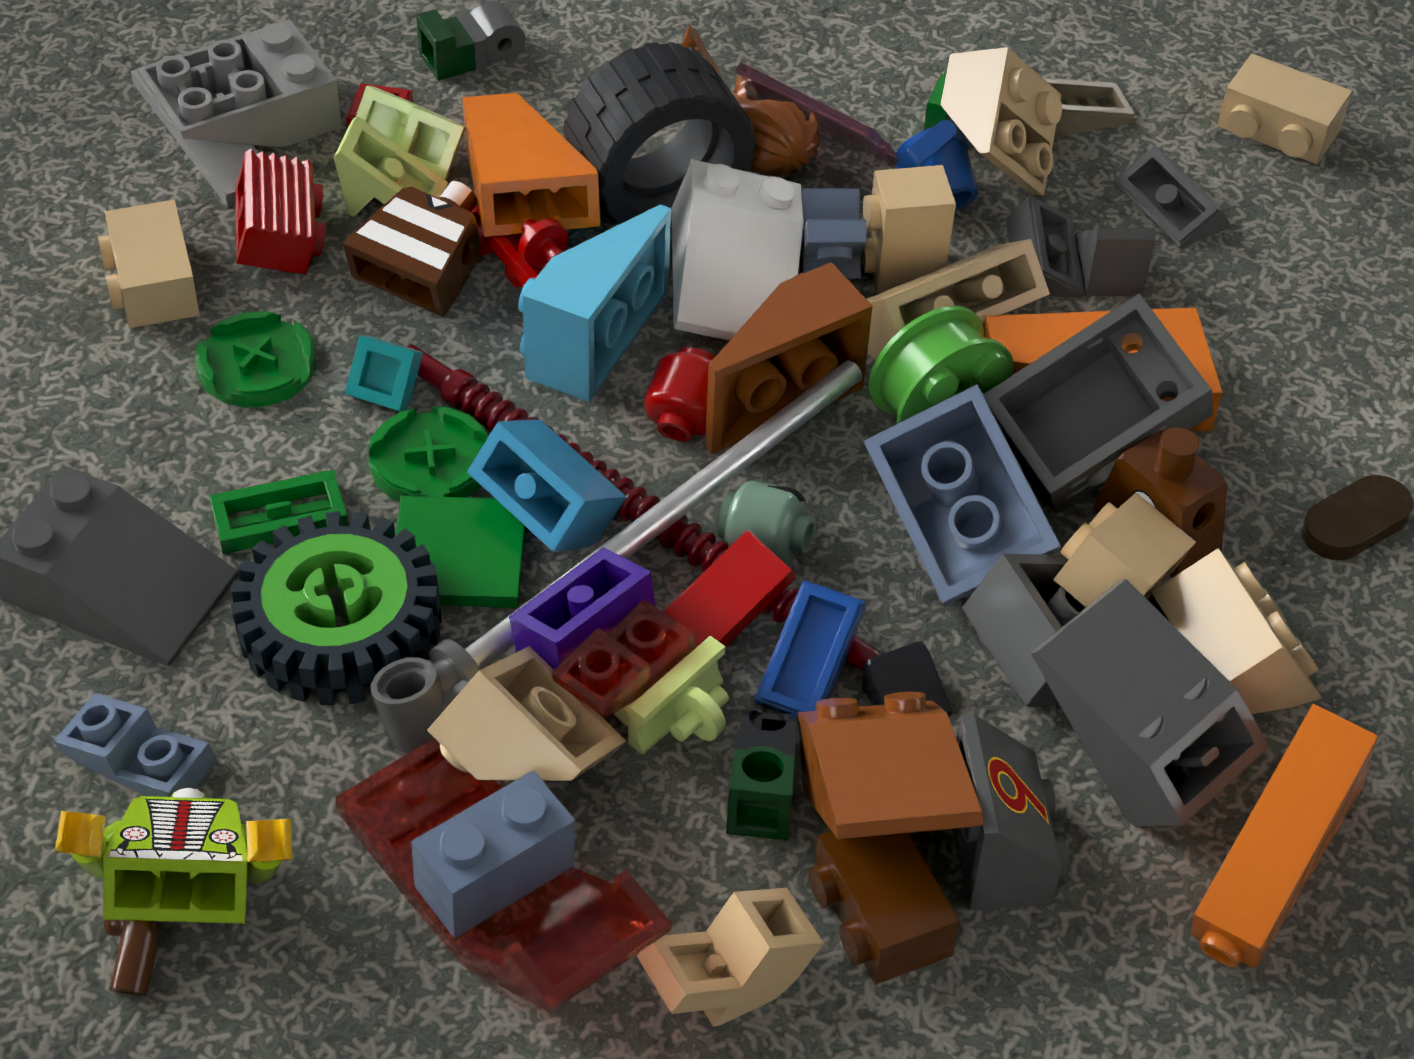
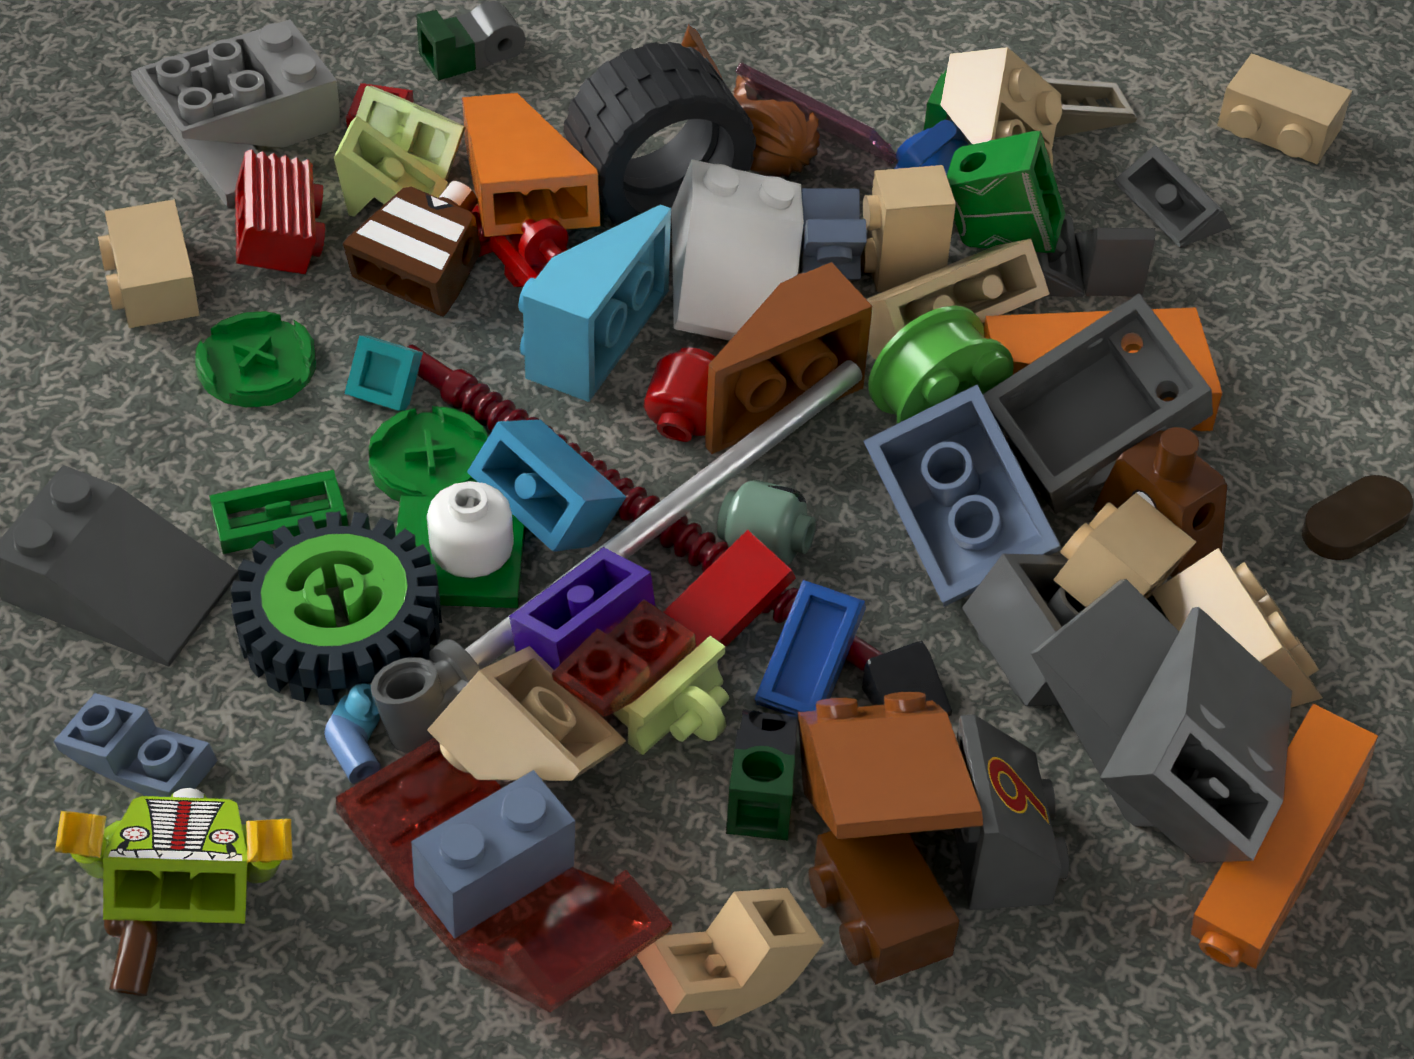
(350, 731): none -> medium blue arm
(470, 529): none -> white head
(1006, 193): none -> green torso
(1207, 746): none -> dark grey slope

